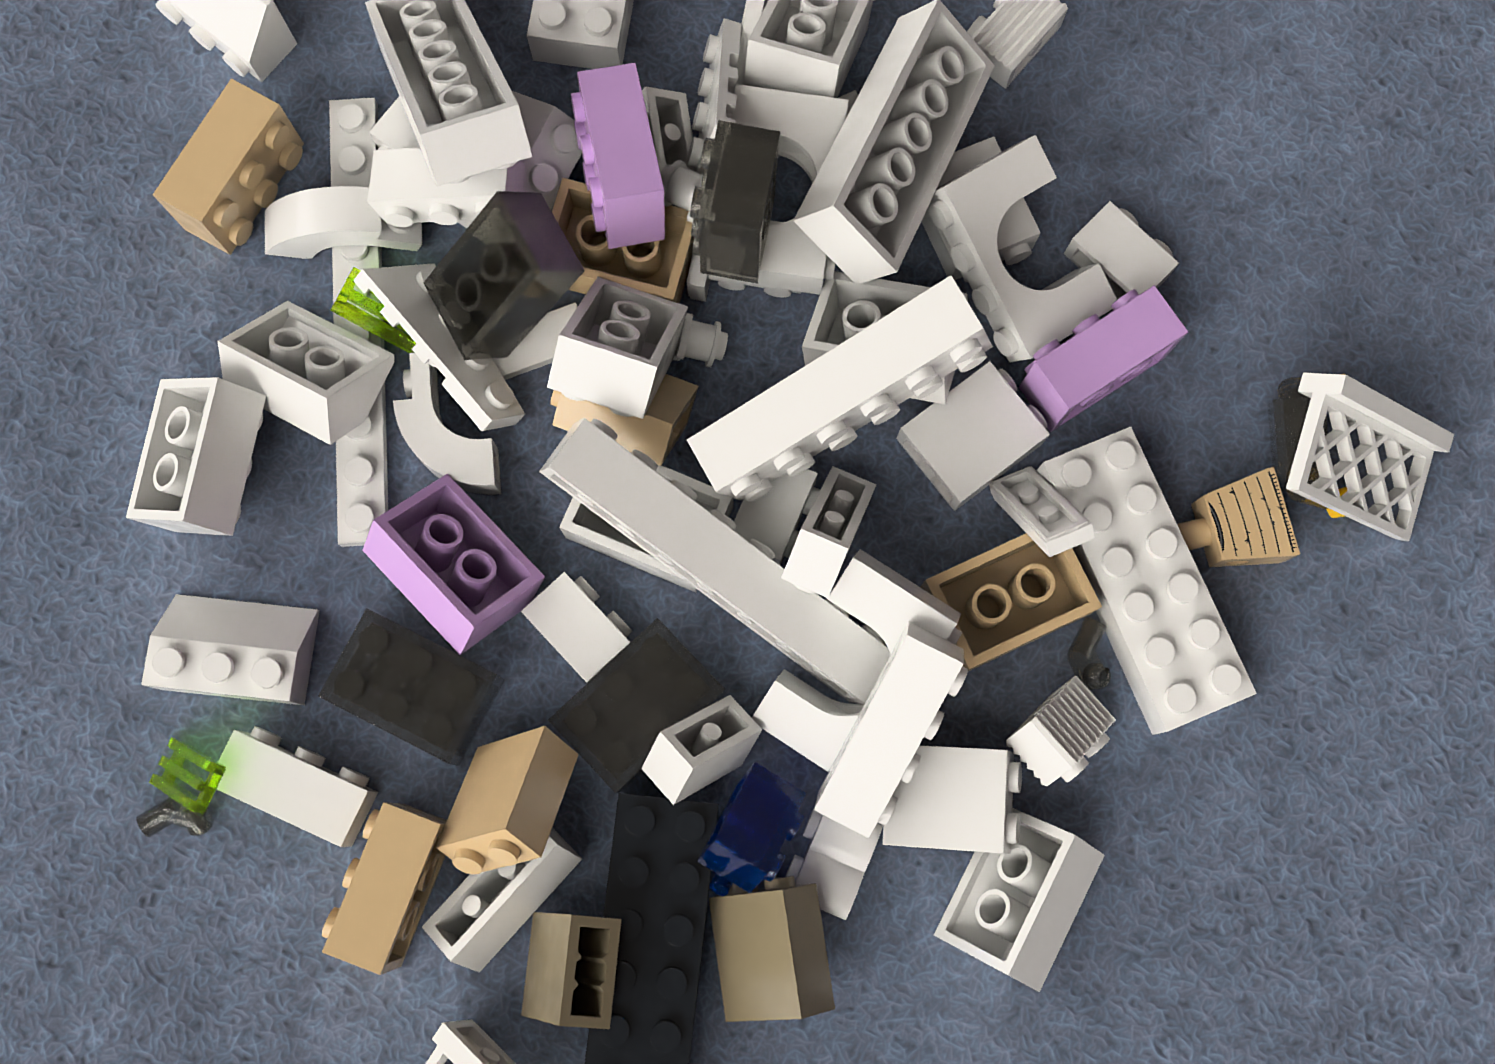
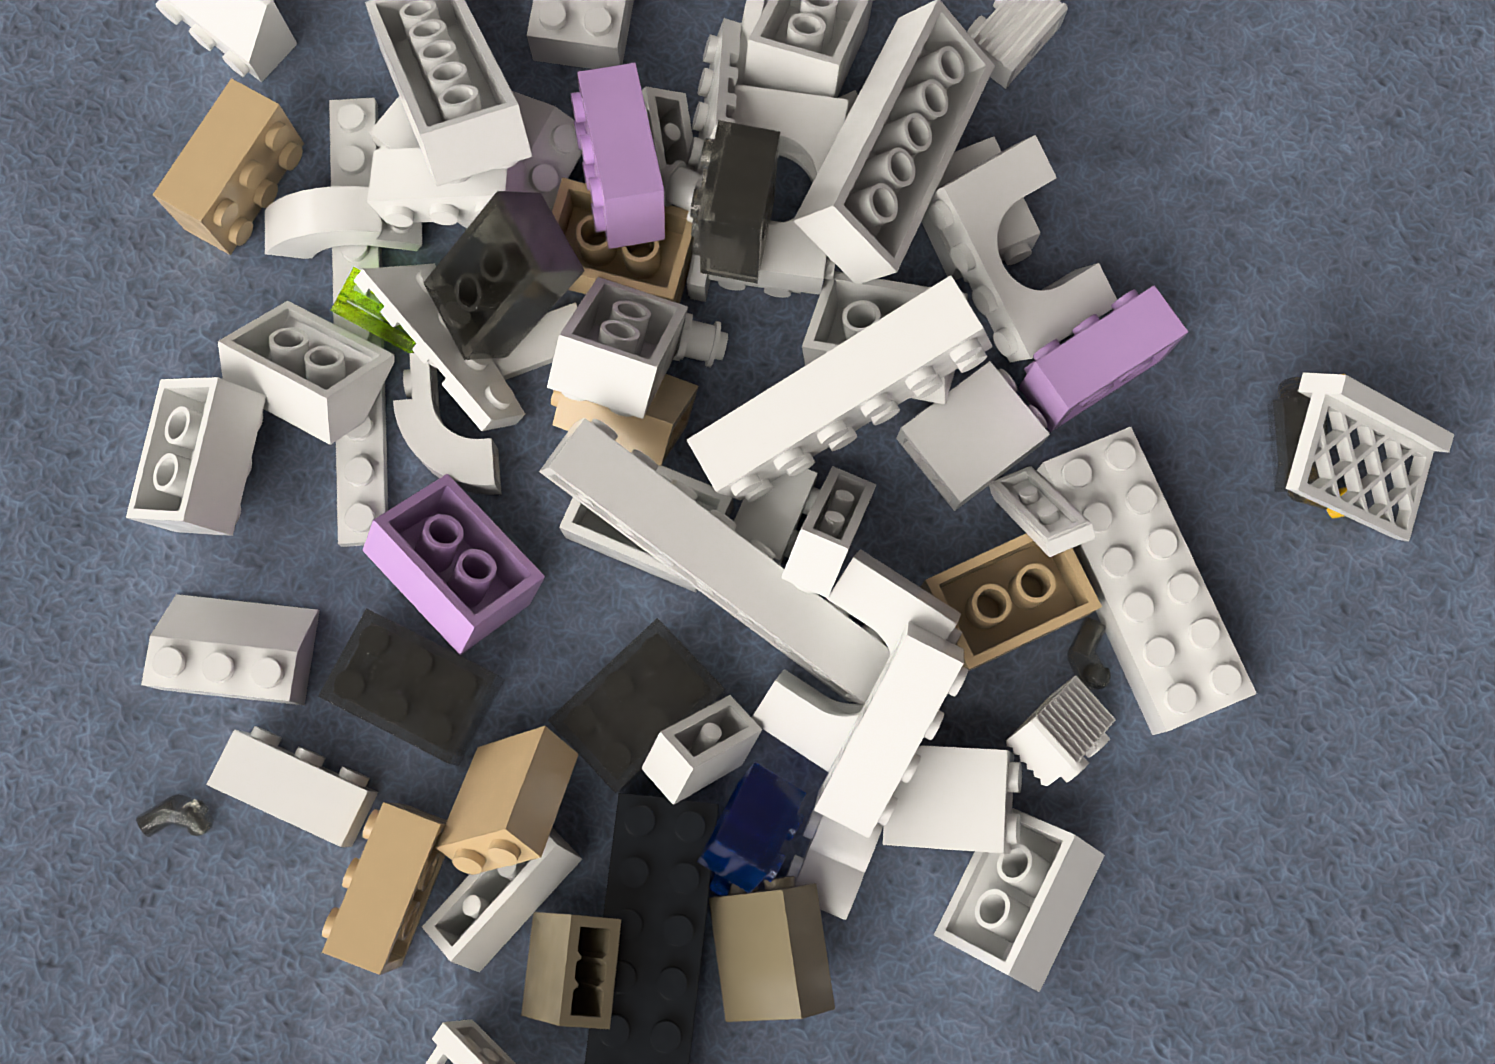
(174, 768): clear neon green tile -> none
(577, 626): white brick -> none
(1122, 250): white brick -> none
(1243, 523): tan torso -> none

